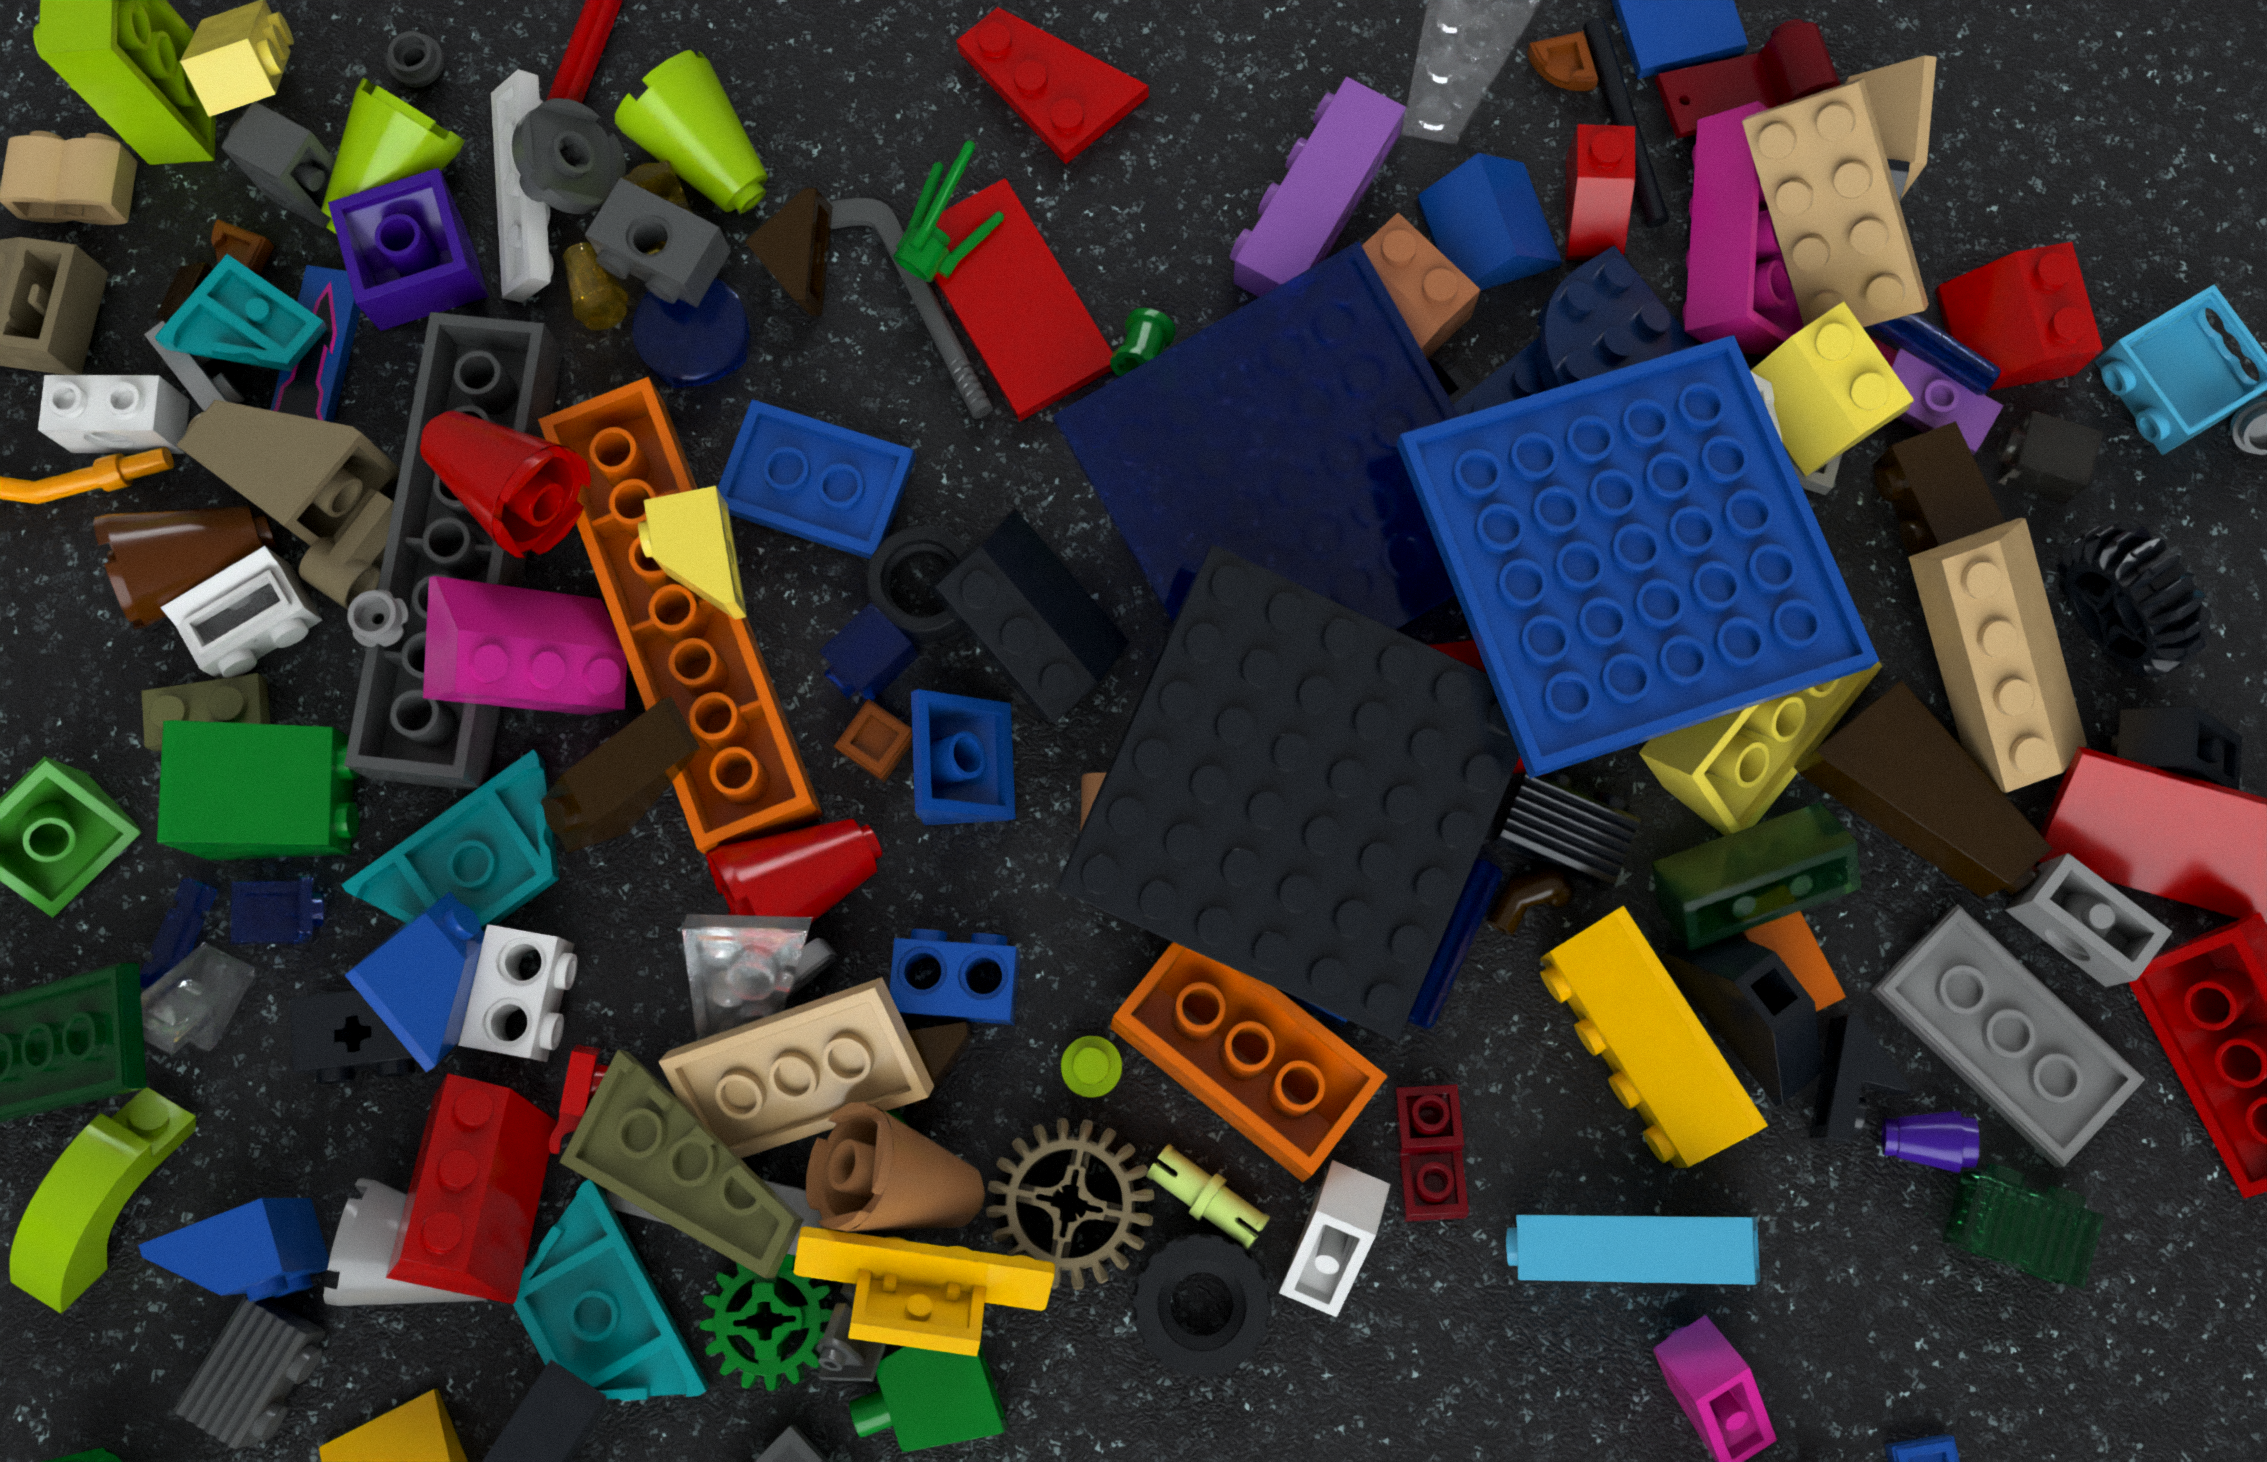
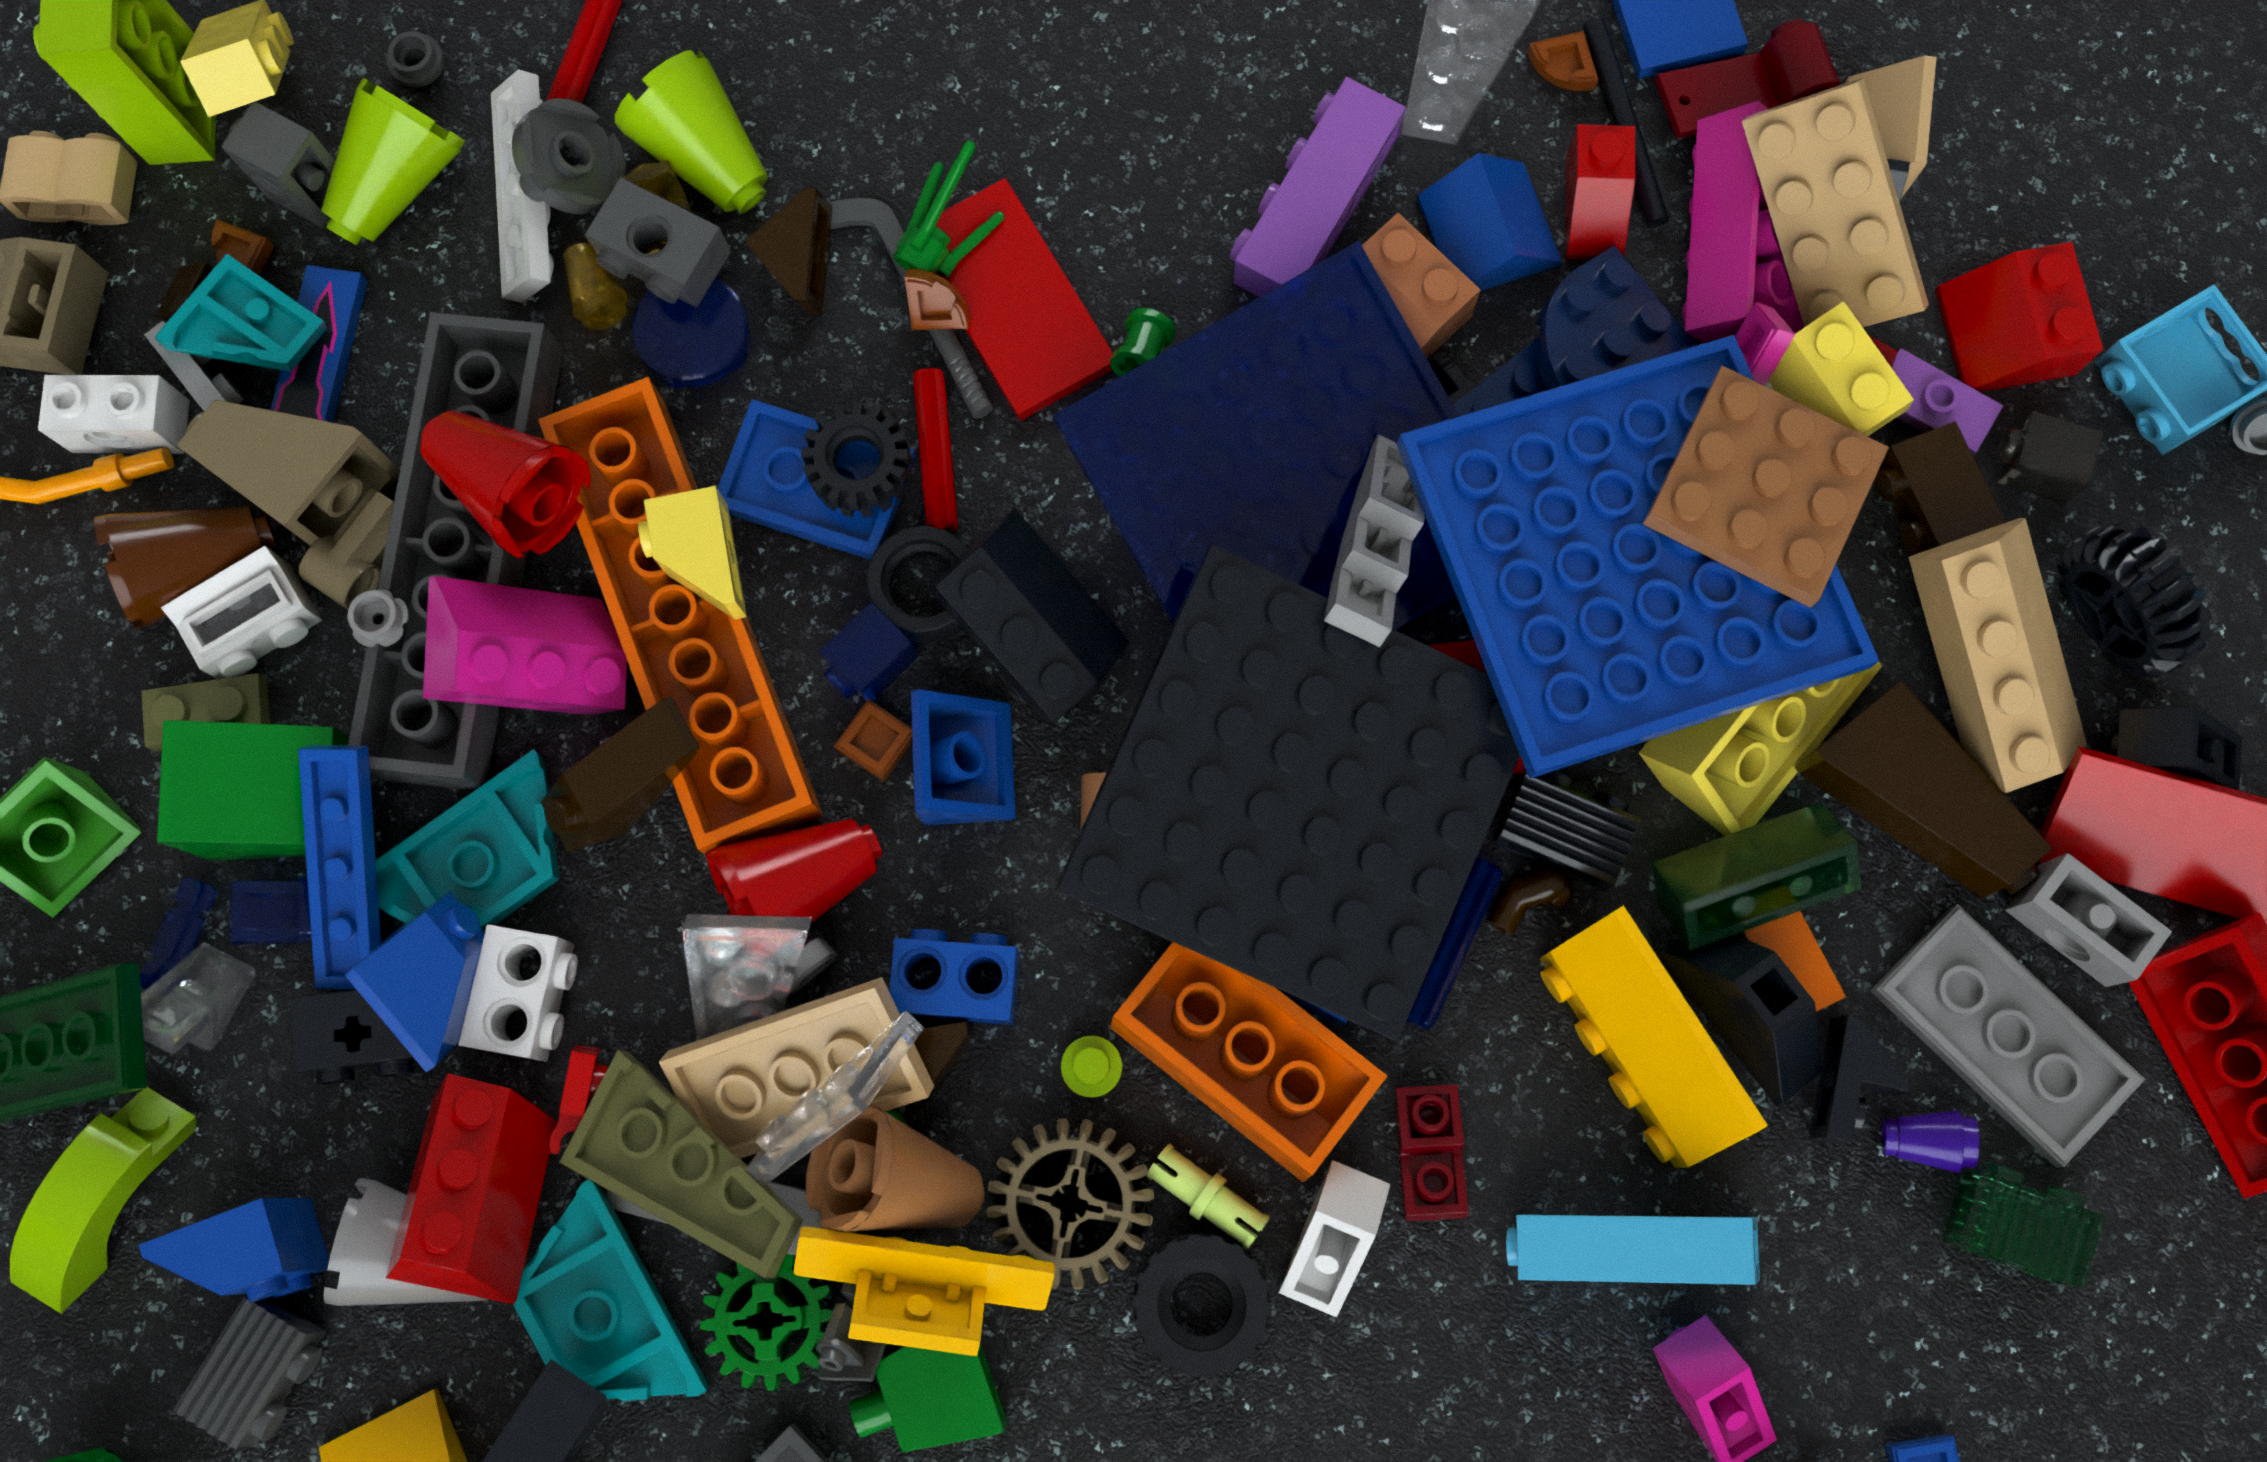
(339, 859): none -> blue plate
(407, 250): dark purple slope -> none
(835, 1104): none -> clear wing
(847, 428): none -> black tyre
(934, 302): none -> dark orange tile
(935, 449): none -> red axle
(1050, 83): red wing -> none
(1375, 547): none -> light grey slope
(1763, 341): none -> dark pink tile
(1766, 486): none -> medium nougat plate
(1942, 352): clear blue axle -> none

